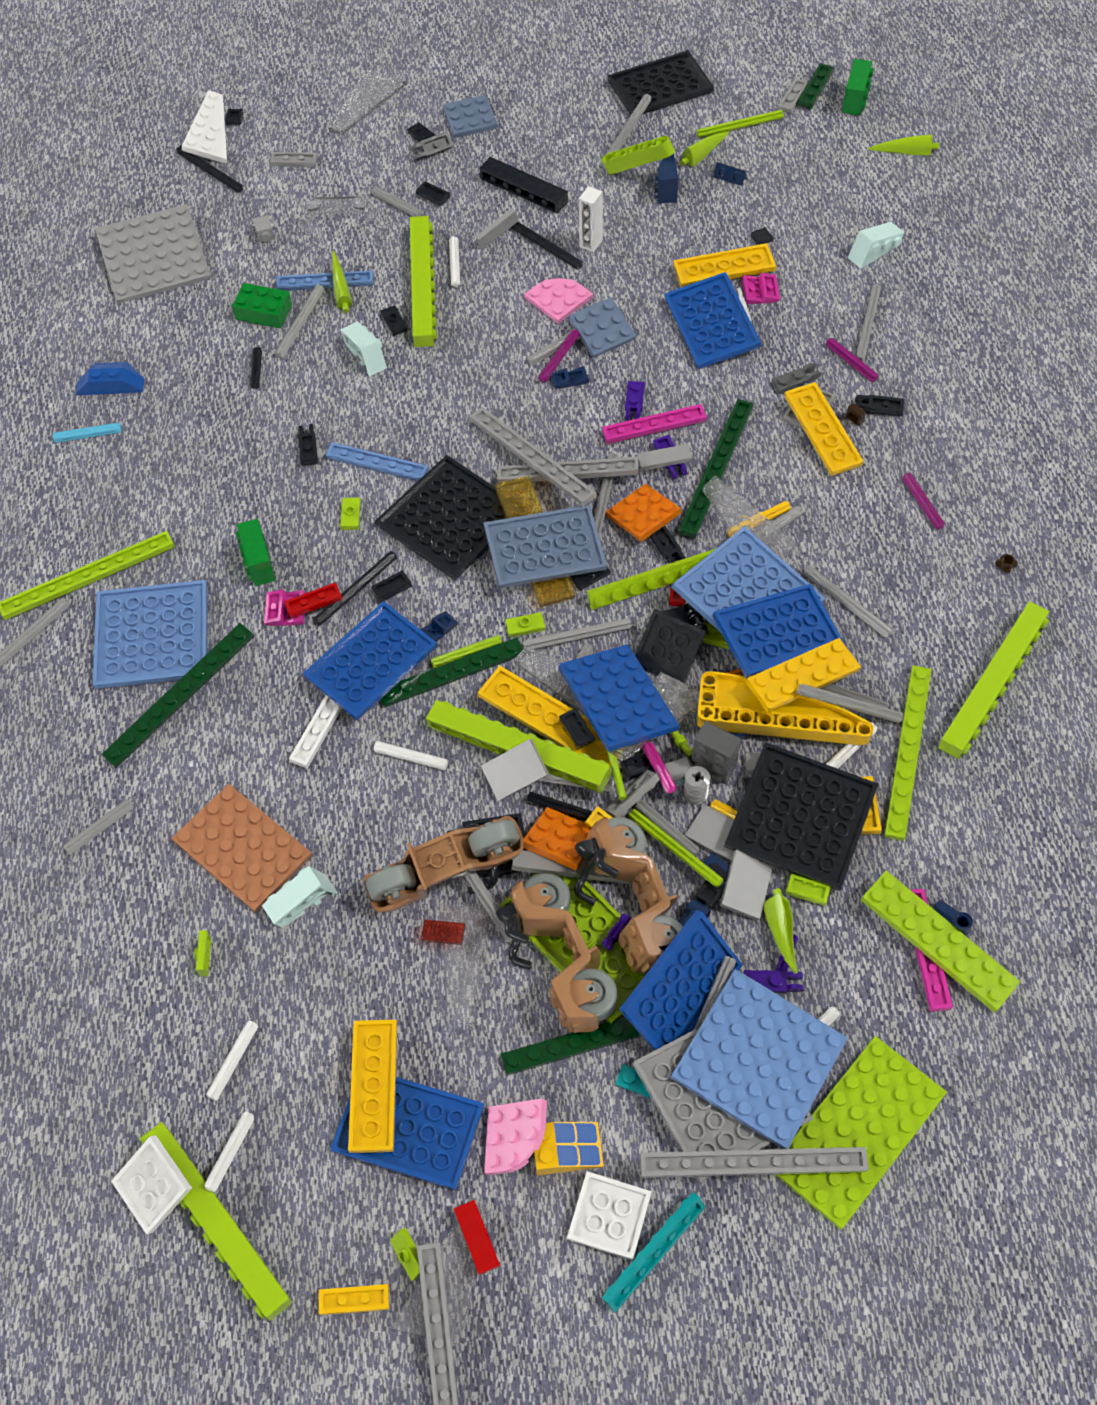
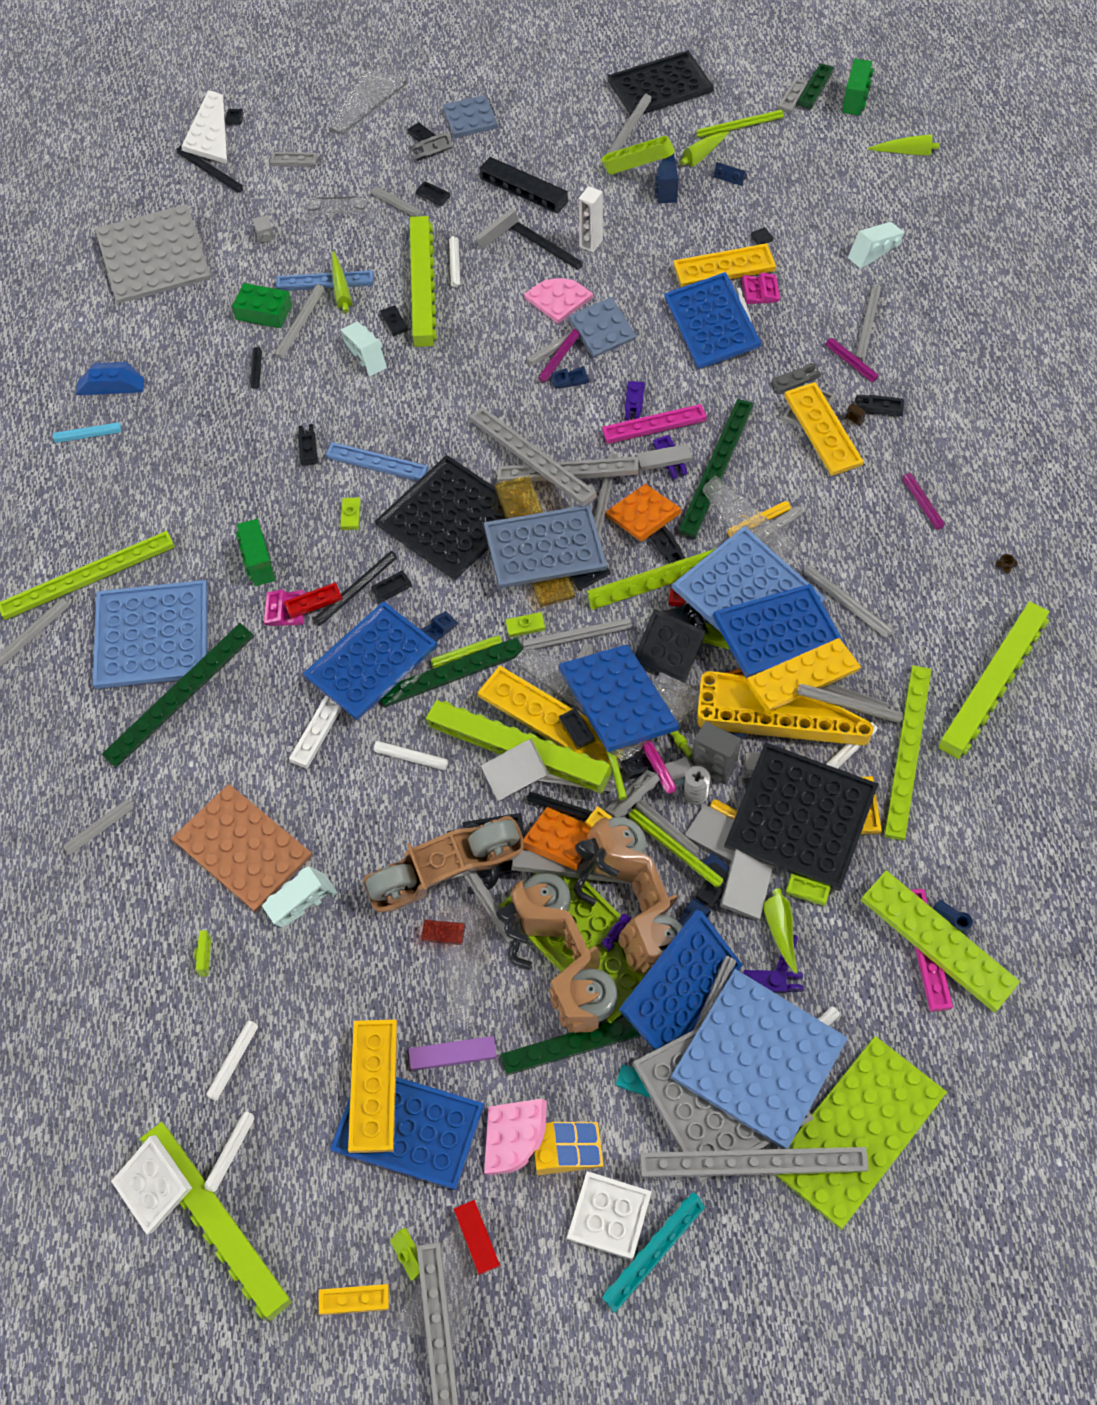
(452, 1053): none -> medium lavender tile

